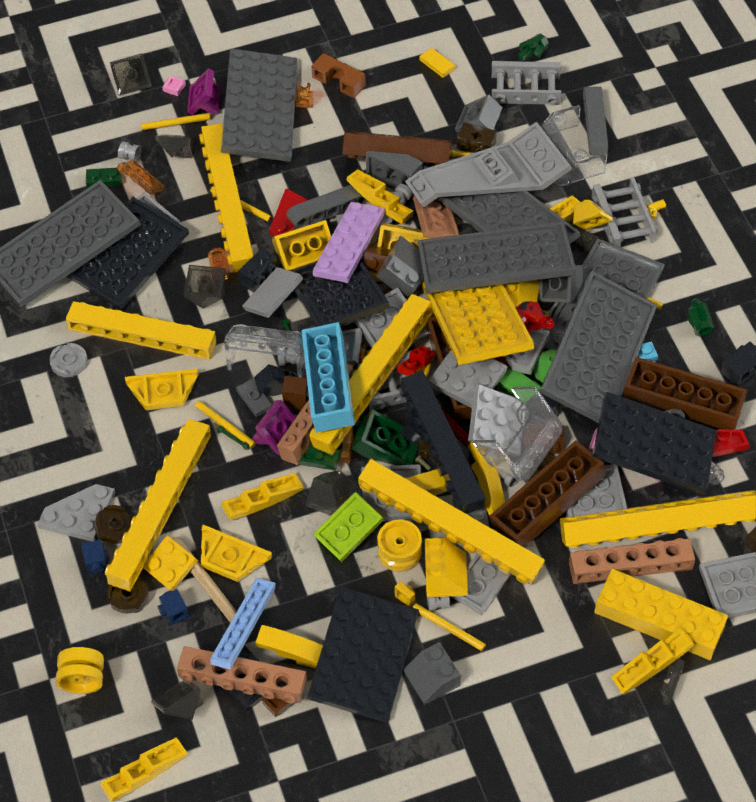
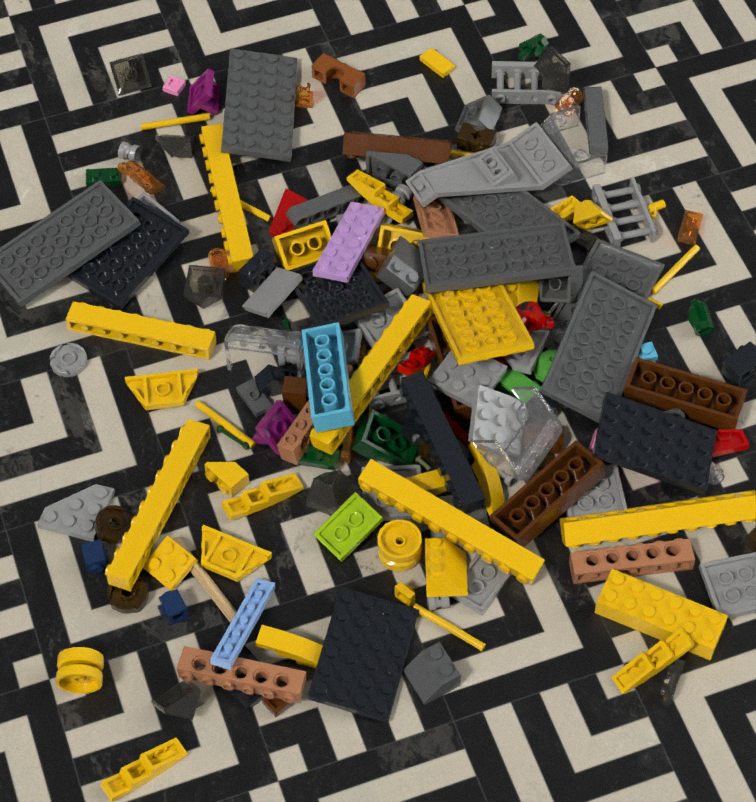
(228, 476): none -> yellow slope
(554, 70): none -> clear smoke slope
(567, 101): none -> clear orange plate
(675, 269): none -> yellow bar
(690, 227): none -> clear orange plate

